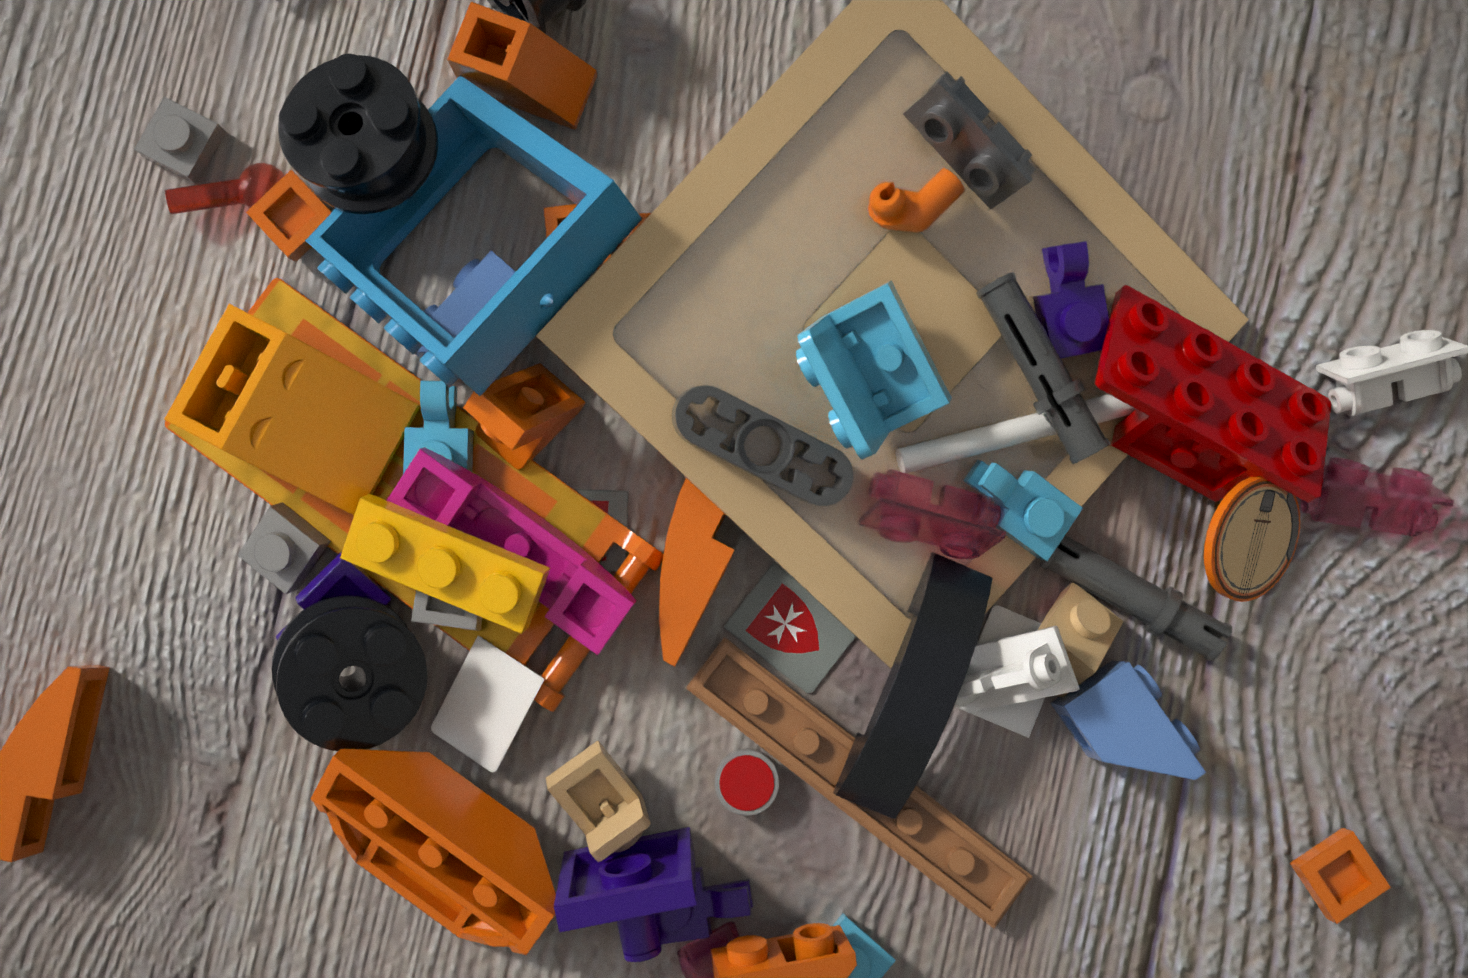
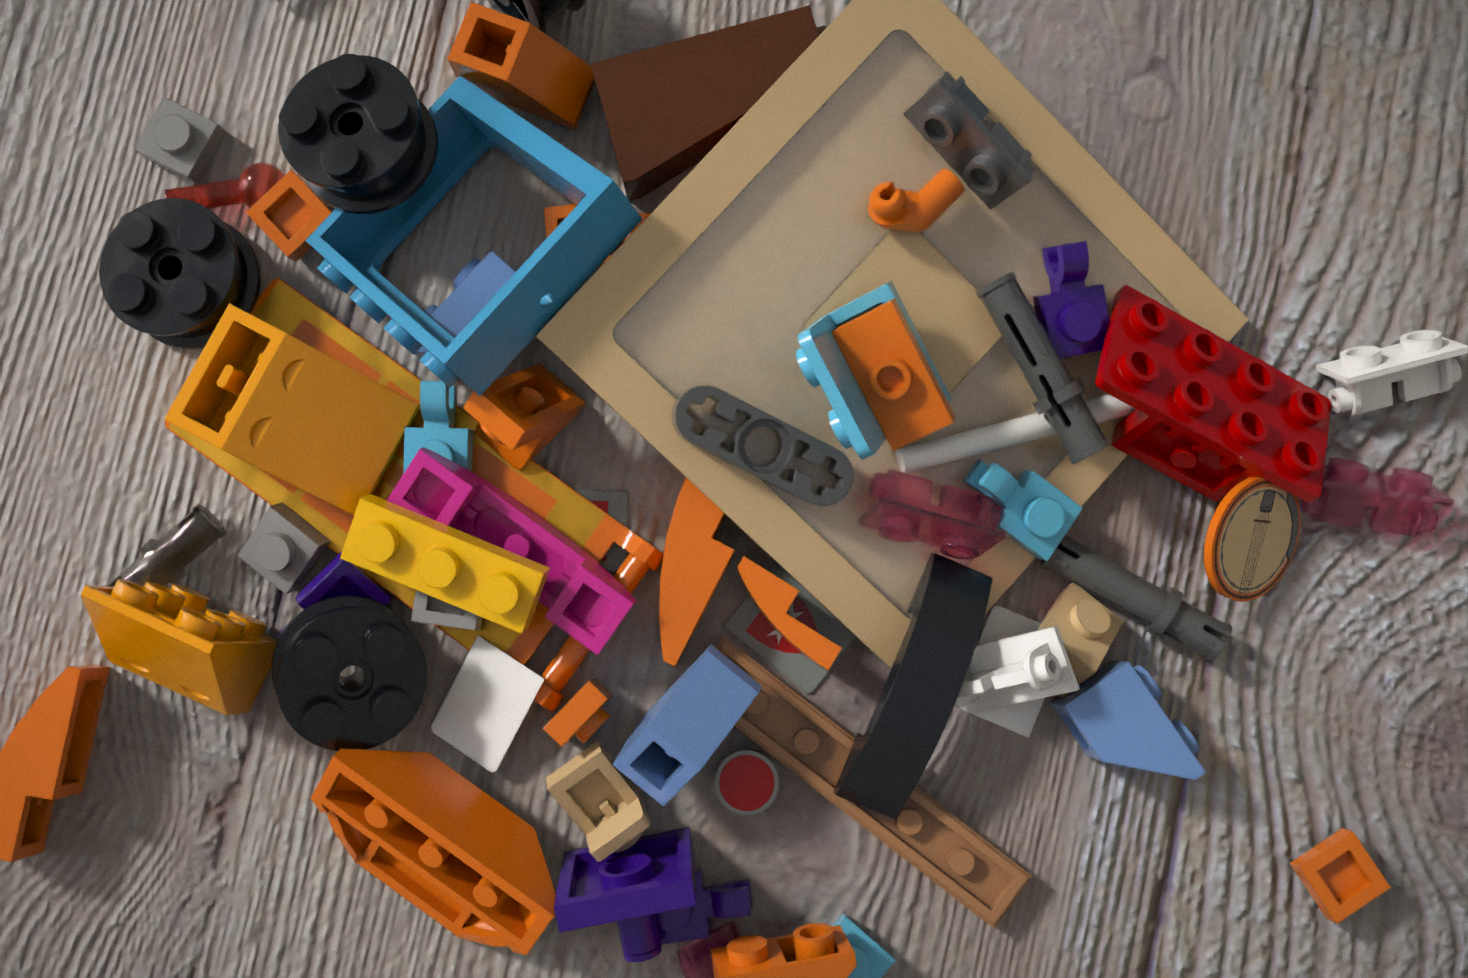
(168, 557): none -> clear smoke pin
(176, 271): none -> black wheel
(182, 643): none -> light orange slope
(581, 715): none -> orange plate
(685, 95): none -> reddish brown slope
(686, 725): none -> medium blue slope
(773, 600): none -> orange slope
(893, 374): none -> orange plate

